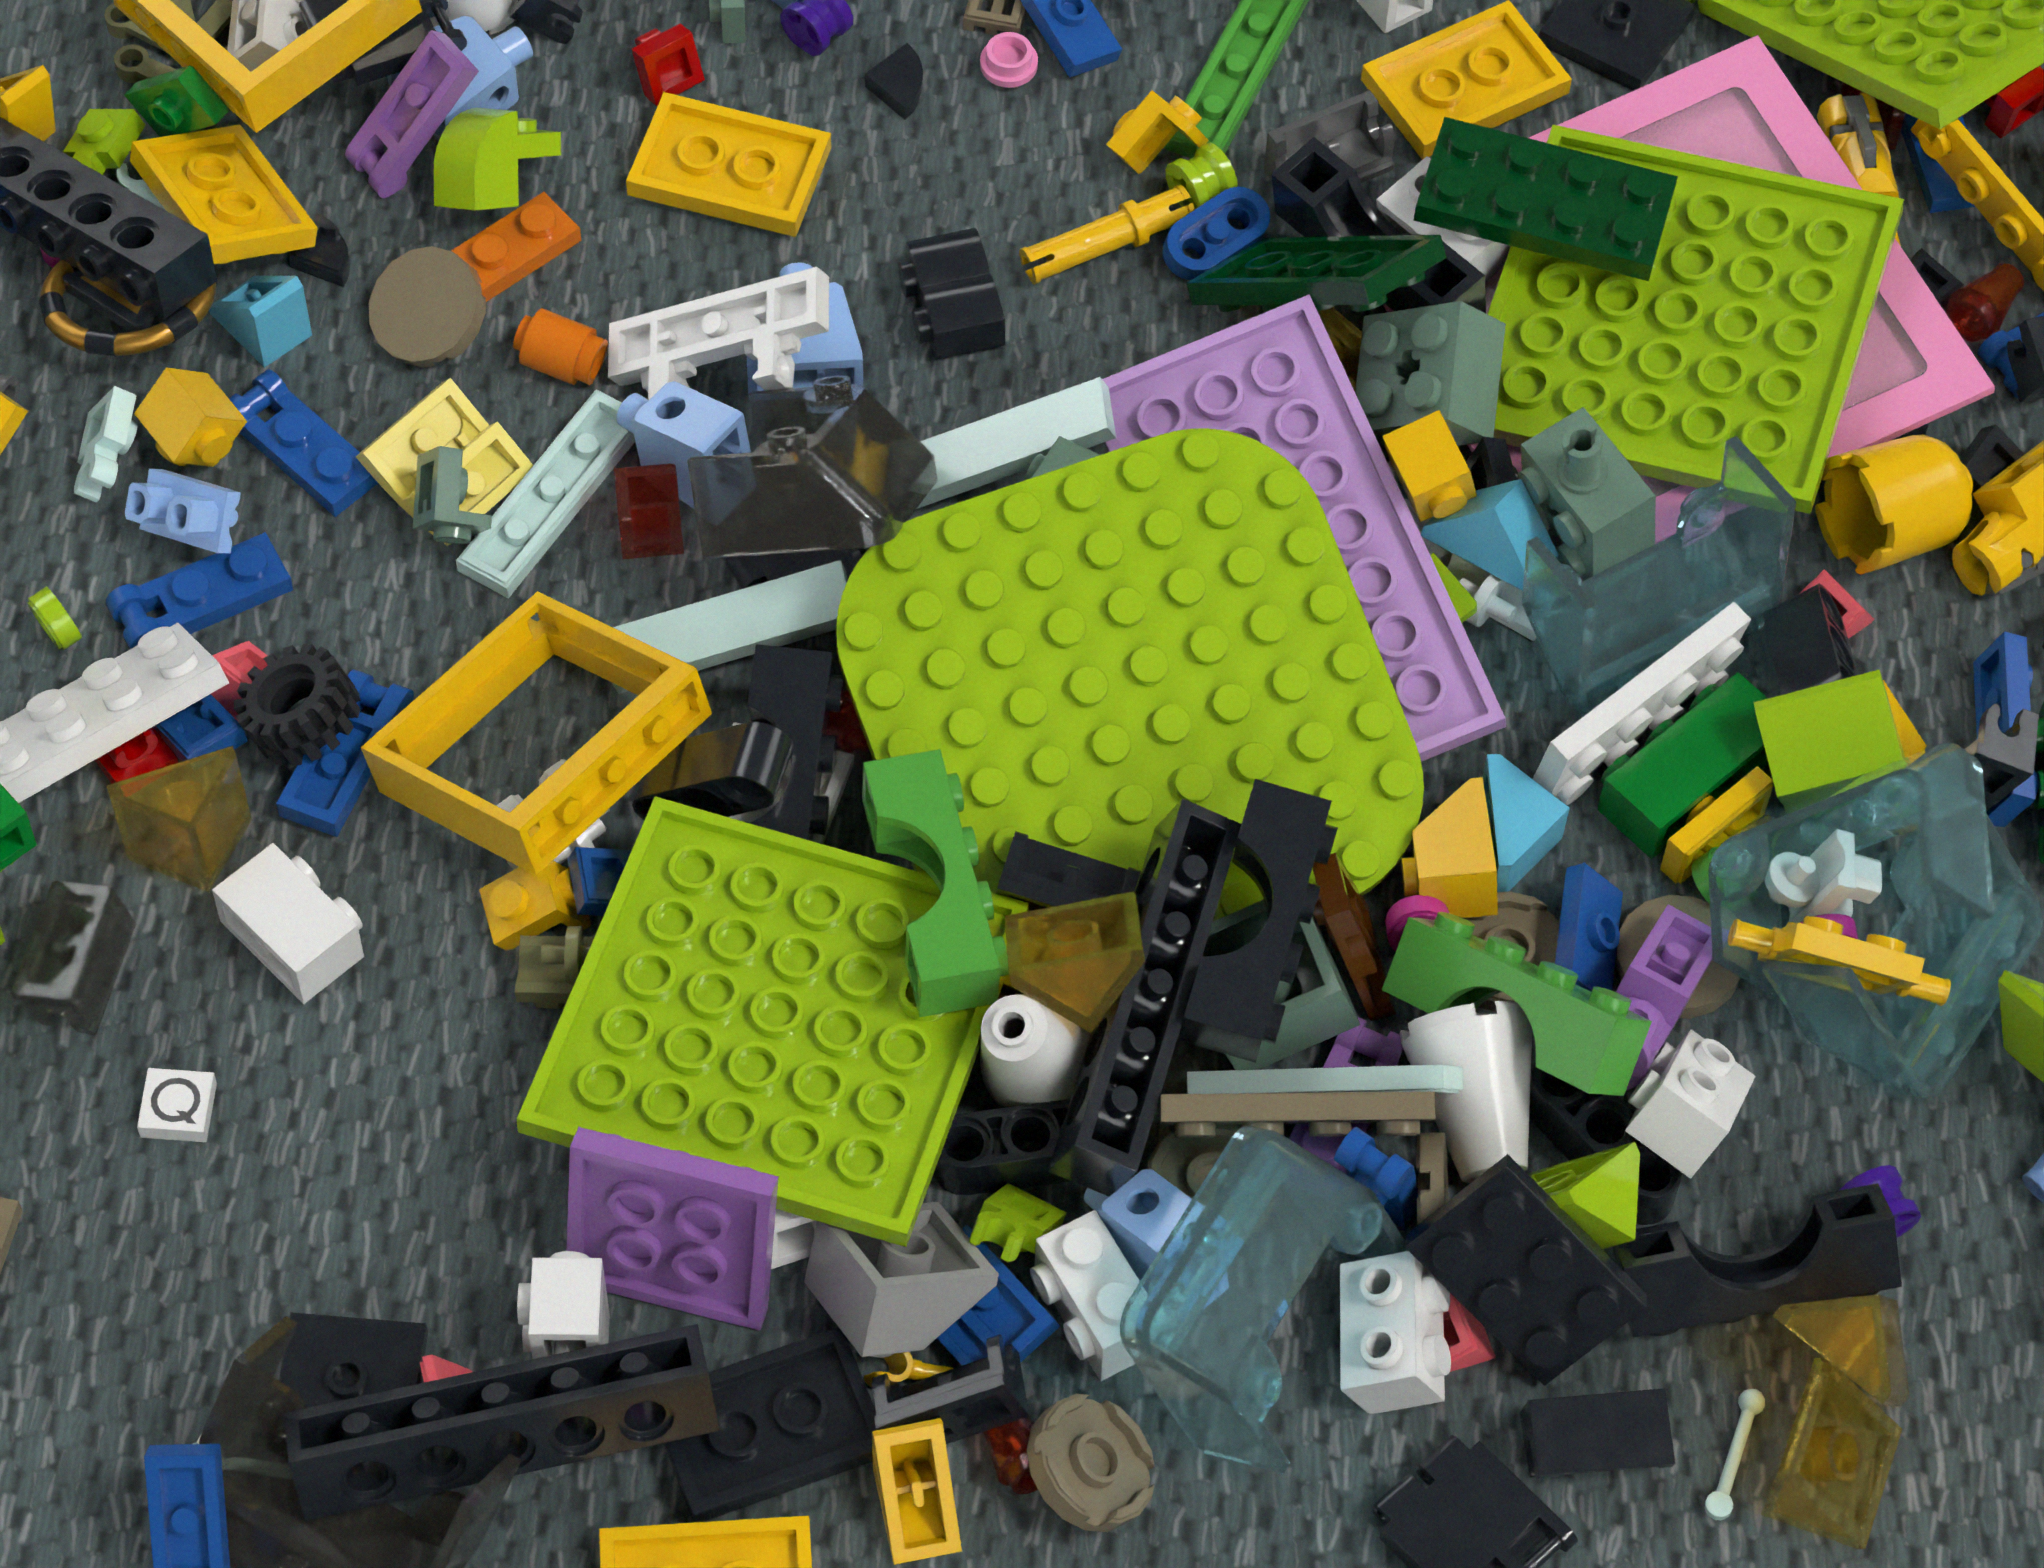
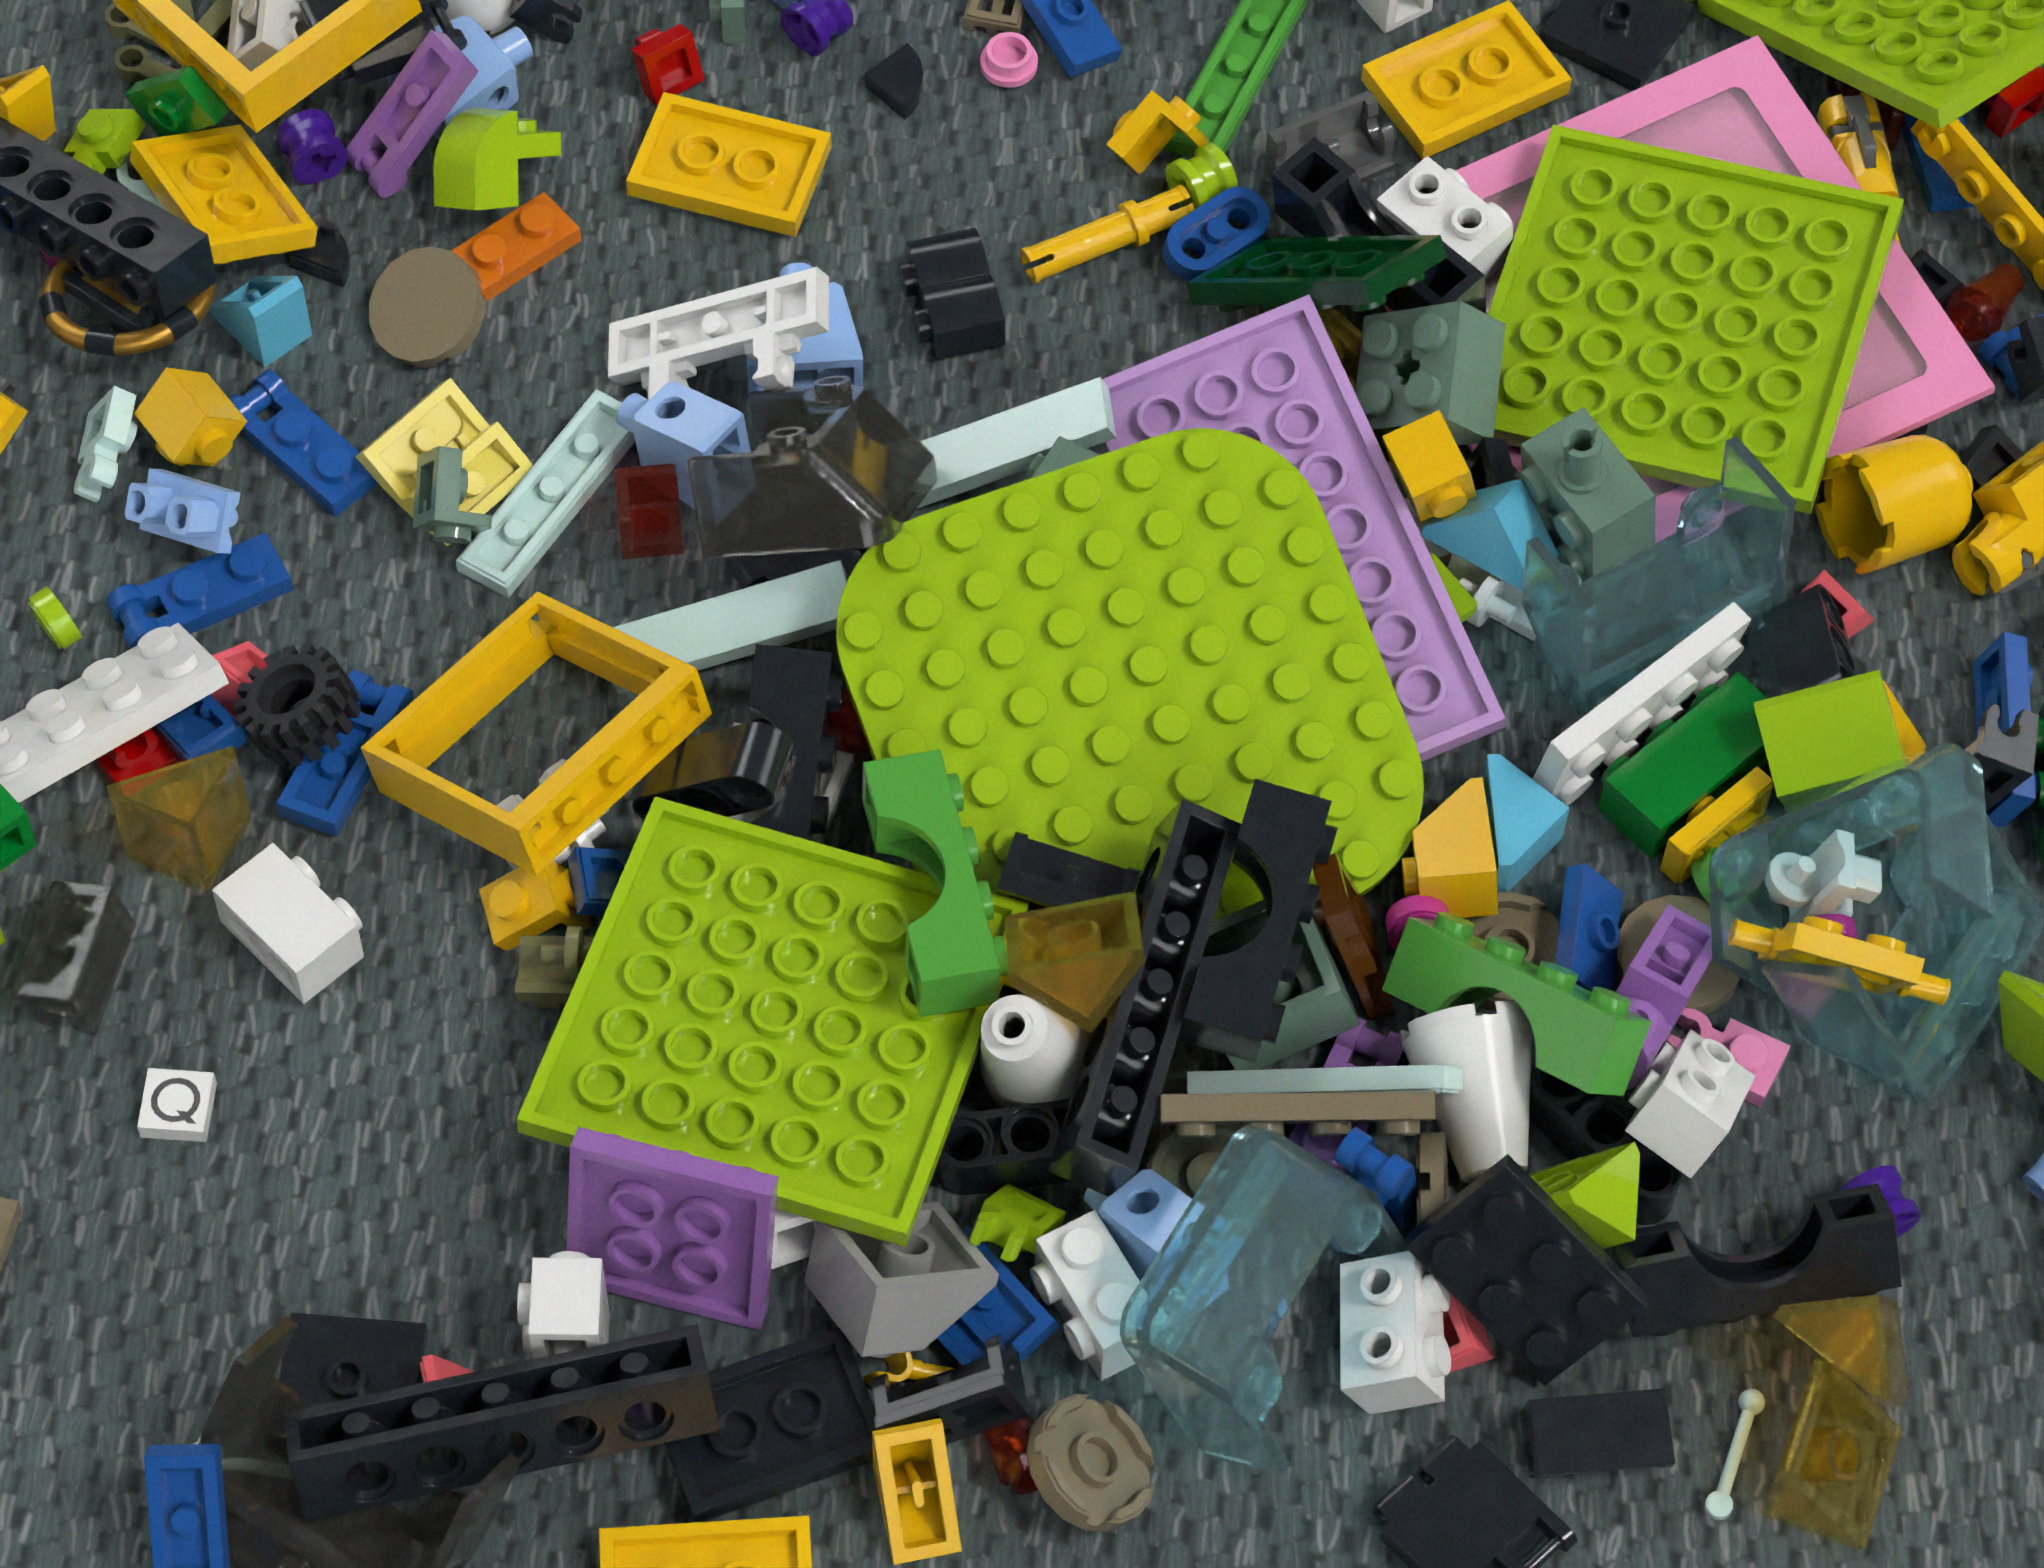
(312, 146): none -> dark purple wheel
(560, 347): orange brick -> none
(1545, 198): dark green plate -> none
(1750, 1048): none -> bright pink plate

